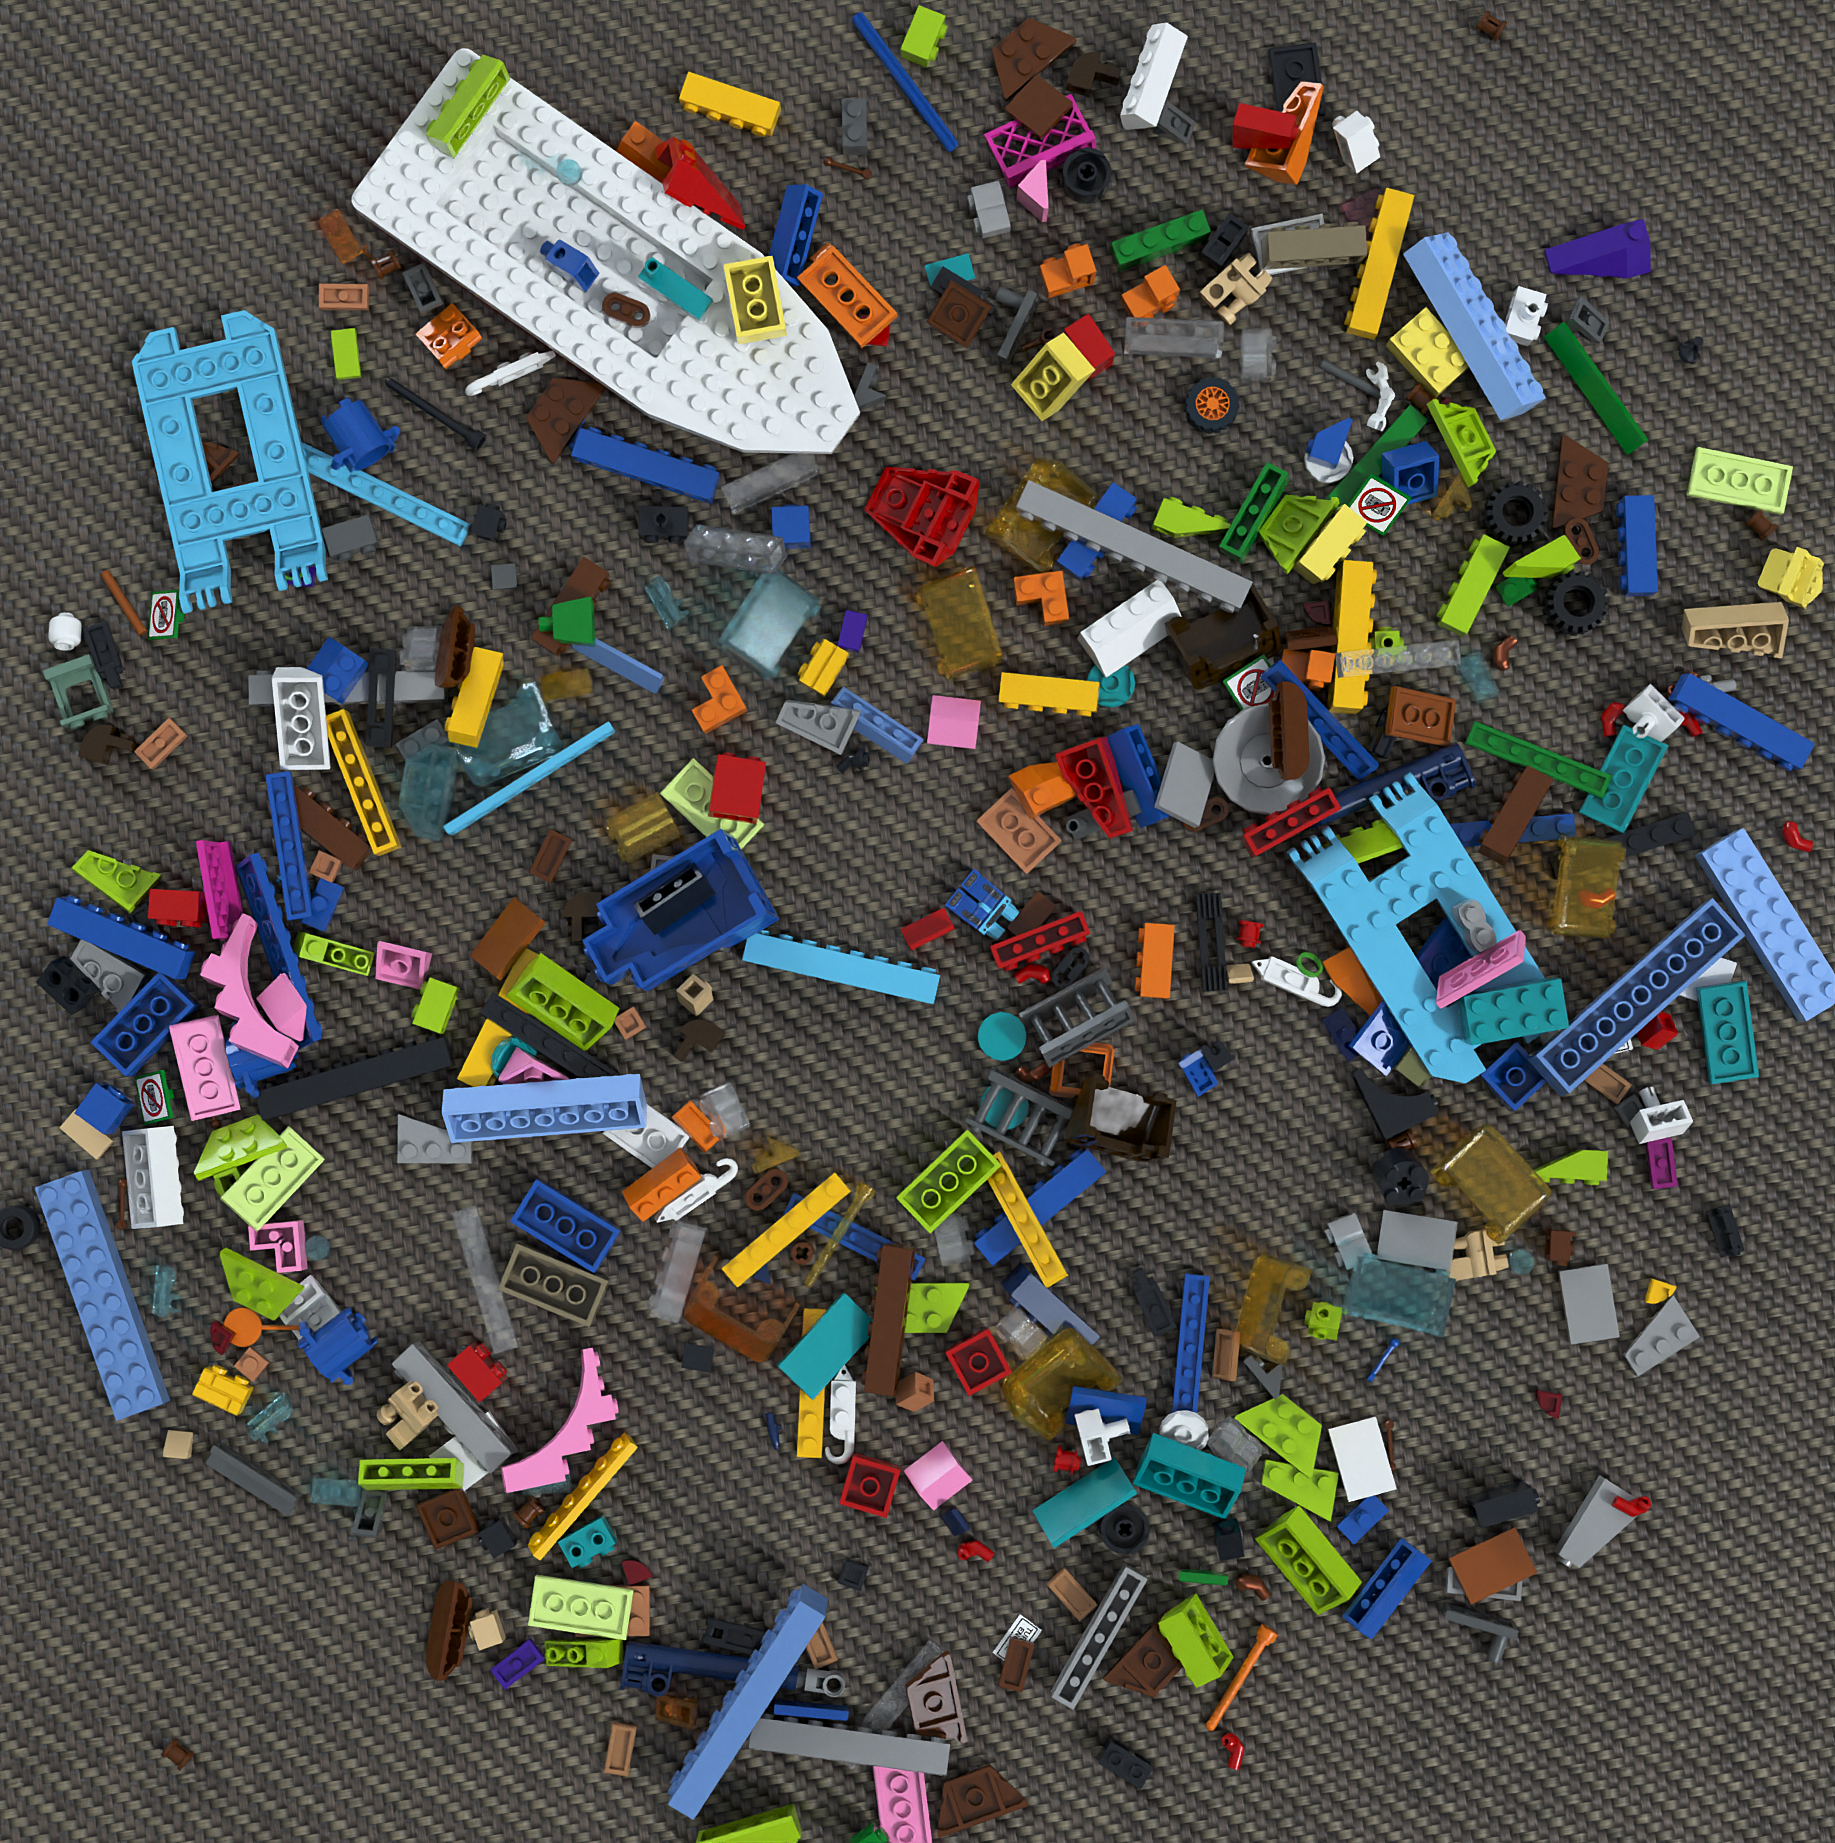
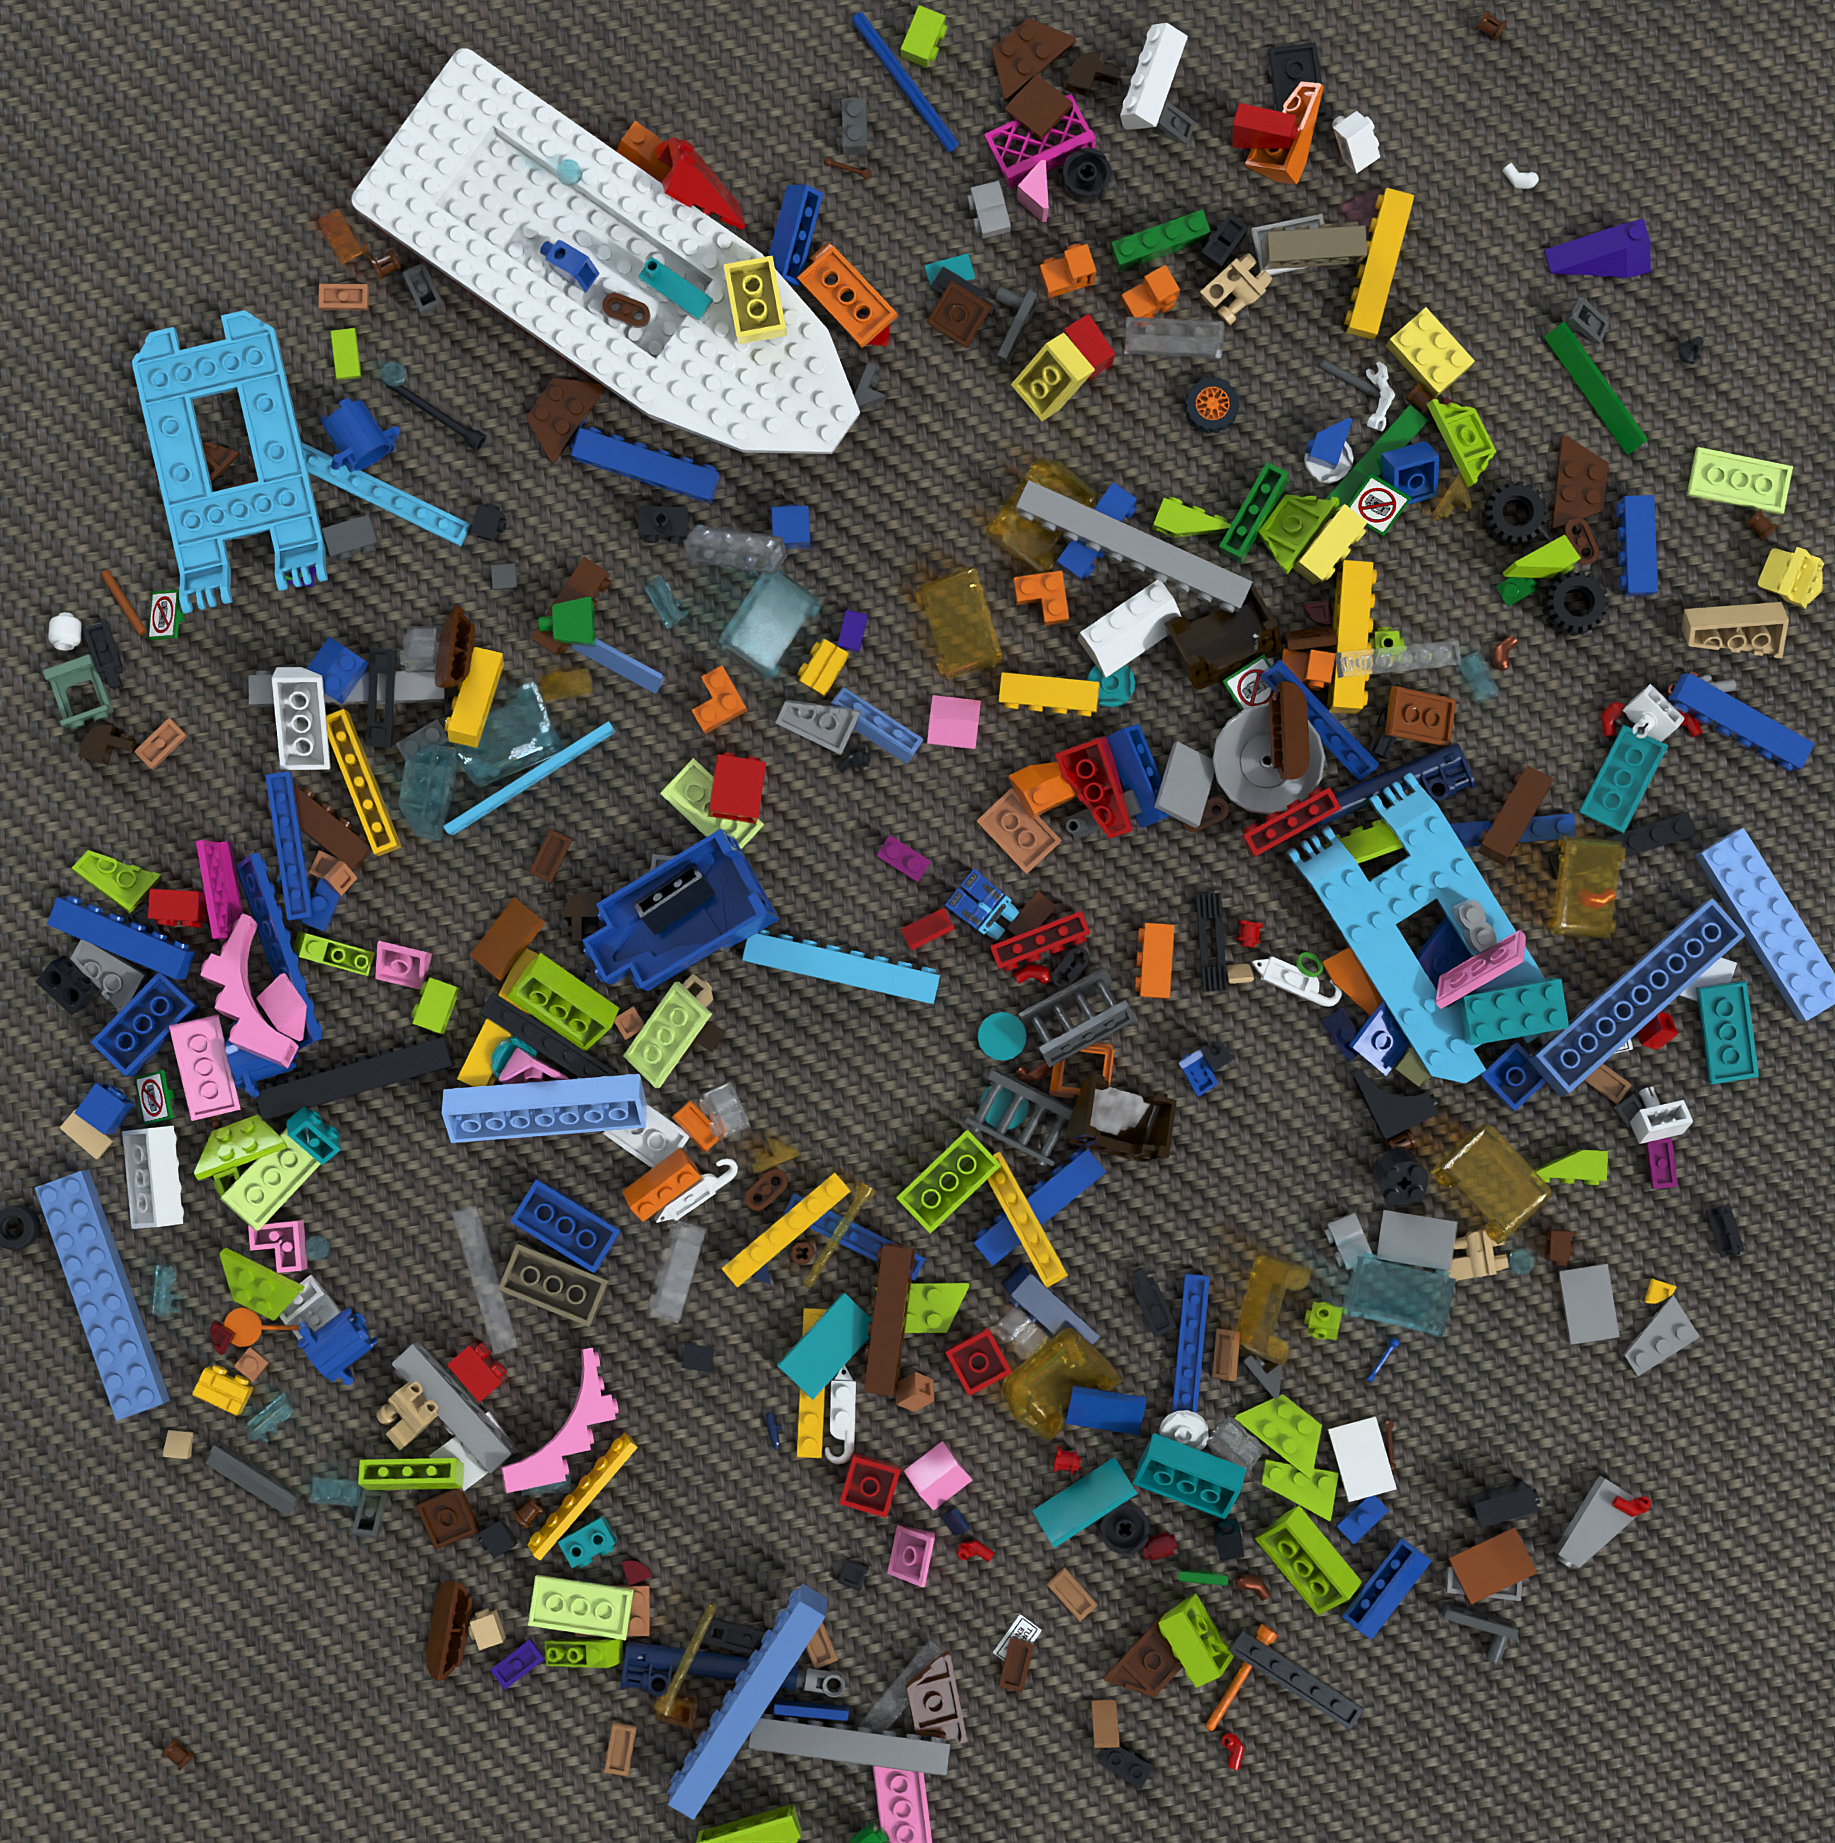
(121, 1224): reddish brown hinge -> none
(313, 1134): none -> teal brick
(340, 877): none -> nougat plate
(393, 374): none -> clear light blue tile
(429, 1144): light grey wing -> none
(449, 336): orange plate -> none
(468, 105): lime slope -> none
(510, 371): white plate -> none
(642, 828): clear yellow brick -> none
(665, 1704): none -> clear yellow piece
(667, 1034): none -> yellowish green tile
(729, 104): yellow brick -> none
(754, 1344): clear orange windscreen -> none
(769, 481): clear brick -> none
(903, 859): none -> magenta brick
(911, 1554): none -> bright pink slope
(924, 510): red wedge -> none
(952, 1240): clear brick -> none
(976, 1799): reddish brown wing -> none
(1040, 340): reddish brown hand -> none
(1096, 1434): white brick -> none
(1098, 1635): light grey brick -> none
(1105, 1723): none -> medium nougat tile
(1159, 1546): none -> dark red brick
(1256, 355): clear brick -> none
(1295, 1679): none -> black plate
(1473, 585): lime brick -> none
(1474, 325): light blue brick -> none
(1520, 180): none -> white arm
(1524, 315): white brick -> none
(1549, 763): green tile -> none
(1549, 1402): dark red tile -> none
(1793, 838): red arm -> none

